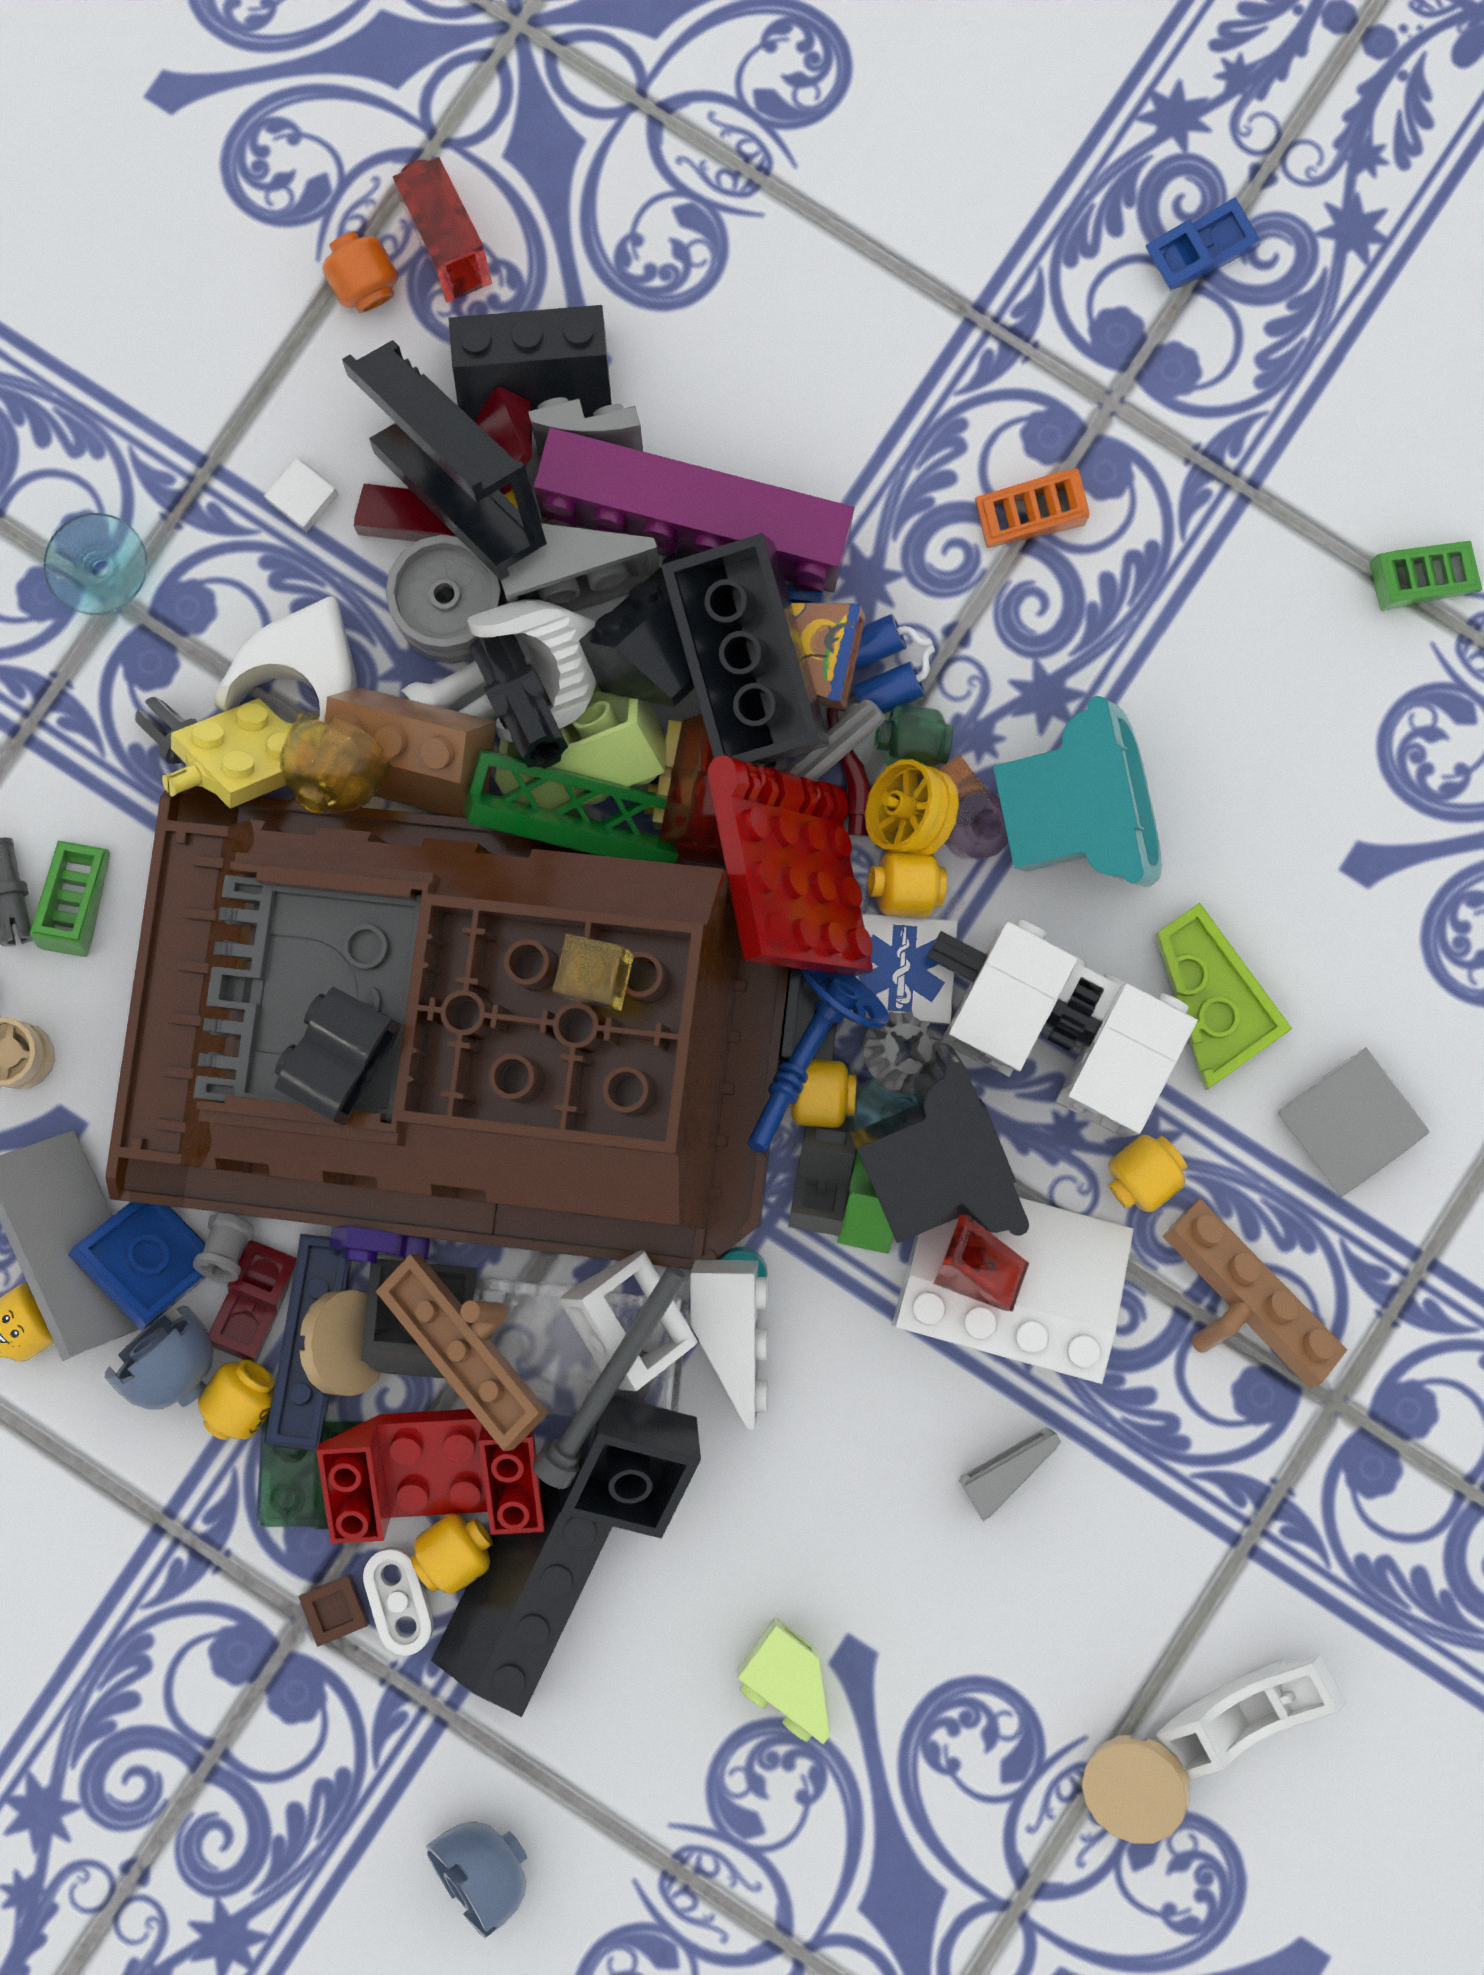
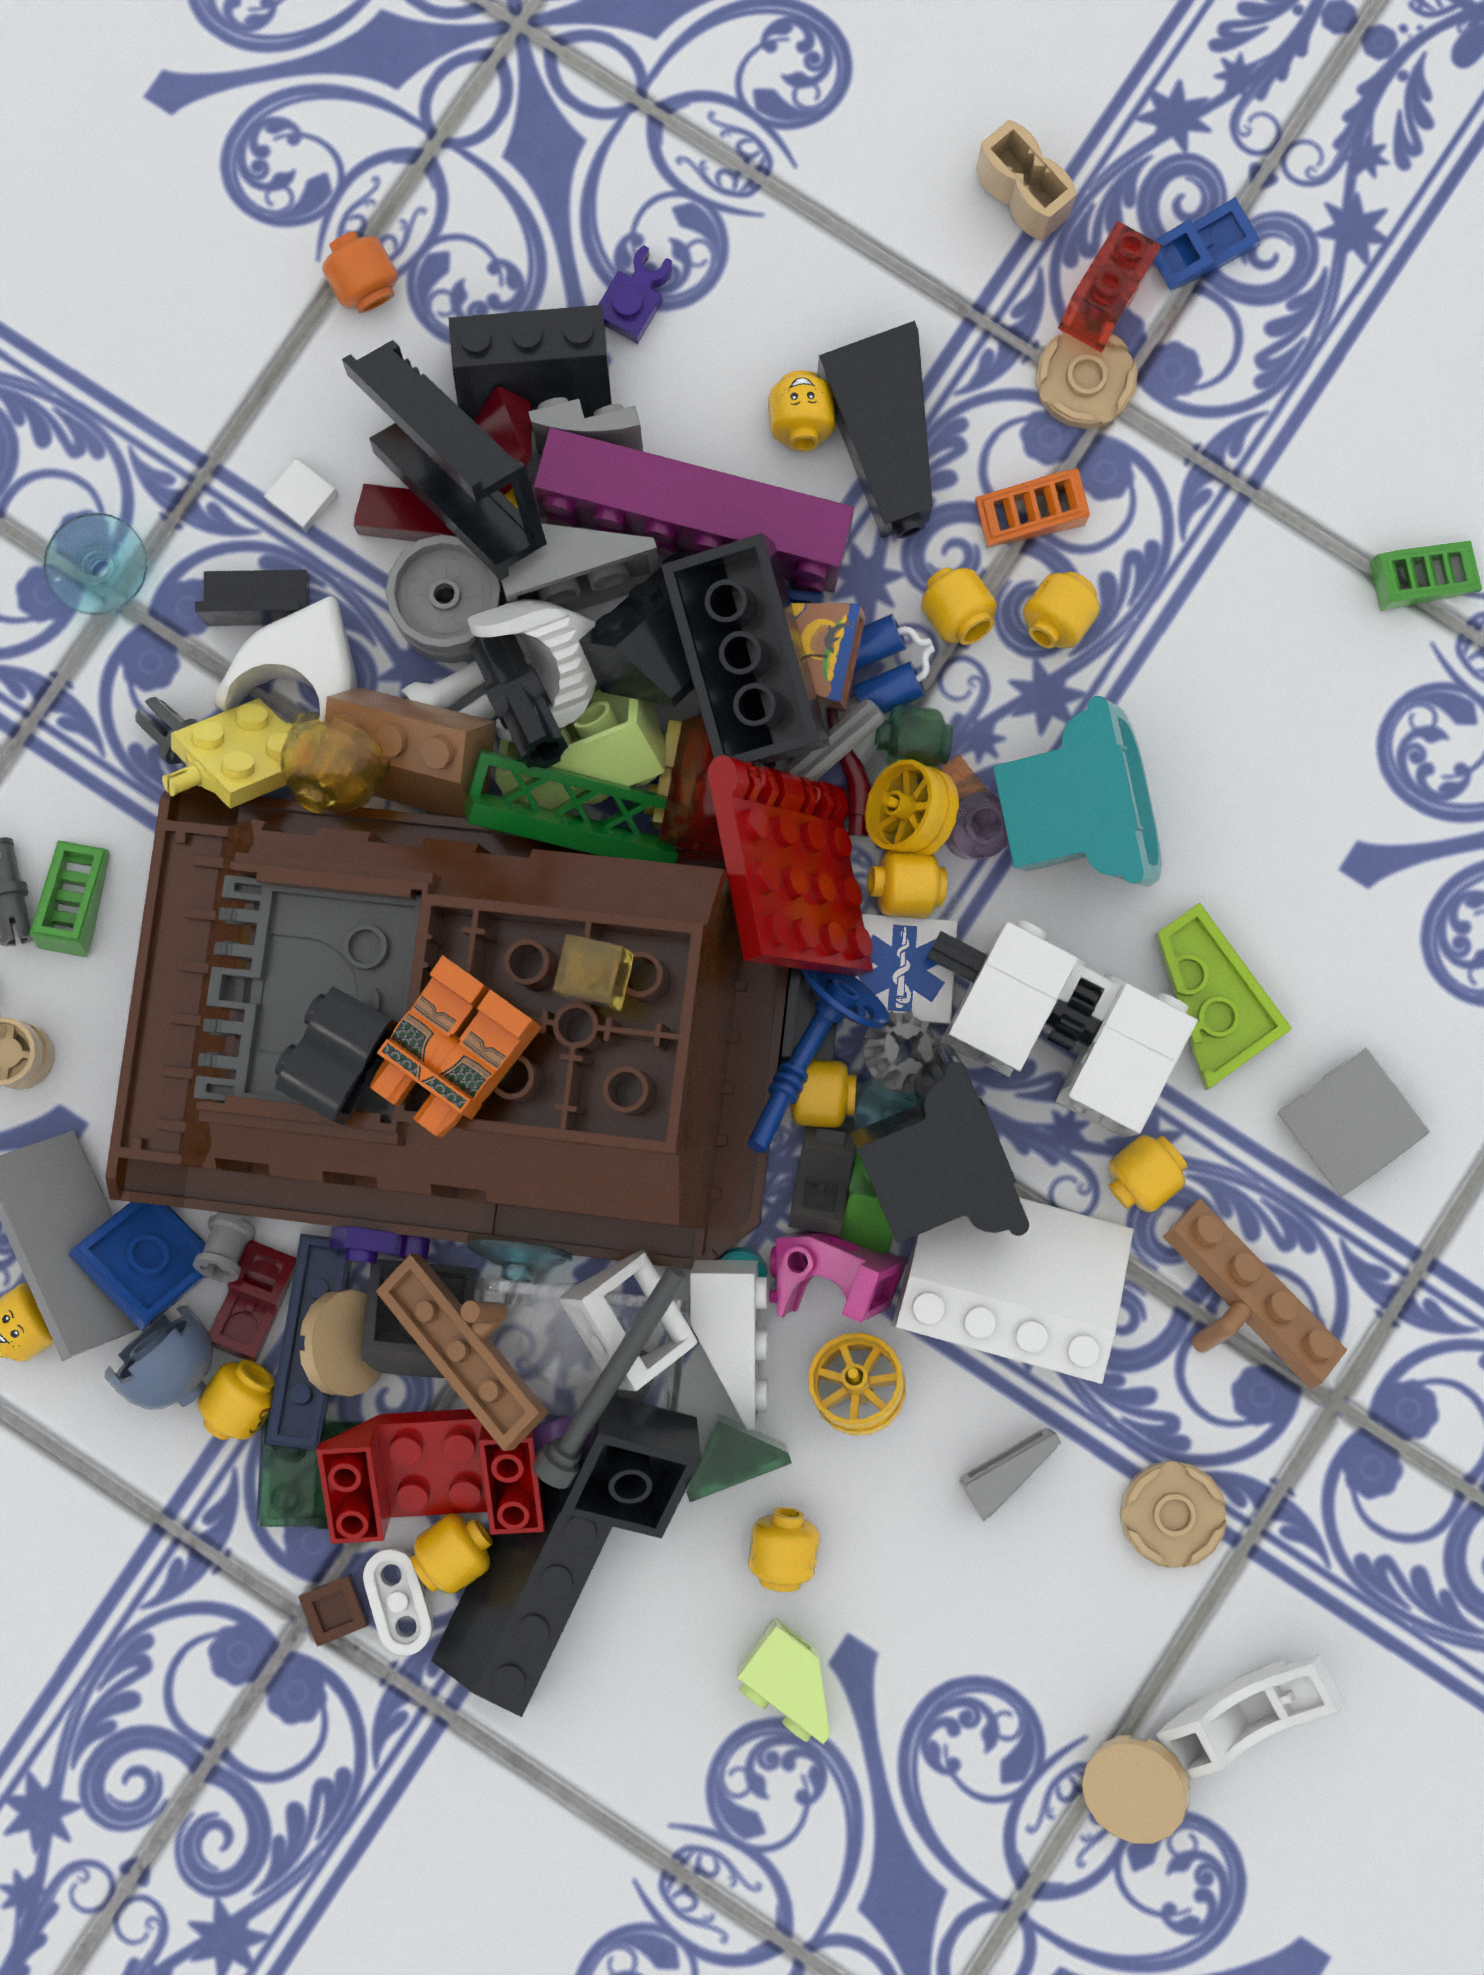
(252, 596): none -> black panel
(443, 228): clear red slope -> none
(454, 1045): none -> orange hips
(480, 1872): sand blue cylinder -> none
(519, 1258): none -> clear light blue dish
(550, 1431): none -> medium lavender tile
(631, 301): none -> dark purple plate
(734, 1456): none -> clear green slope
(784, 1550): none -> yellow head
(801, 410): none -> yellow head
(857, 1384): none -> yellow wheel
(863, 1275): none -> dark pink tile
(884, 424): none -> black slope
(959, 605): none -> yellow head
(981, 1266): clear red slope -> none
(1018, 175): none -> tan brick
(1061, 610): none -> yellow head
(1083, 384): none -> tan tile
(1109, 286): none -> clear red brick
(1173, 1514): none -> tan tile

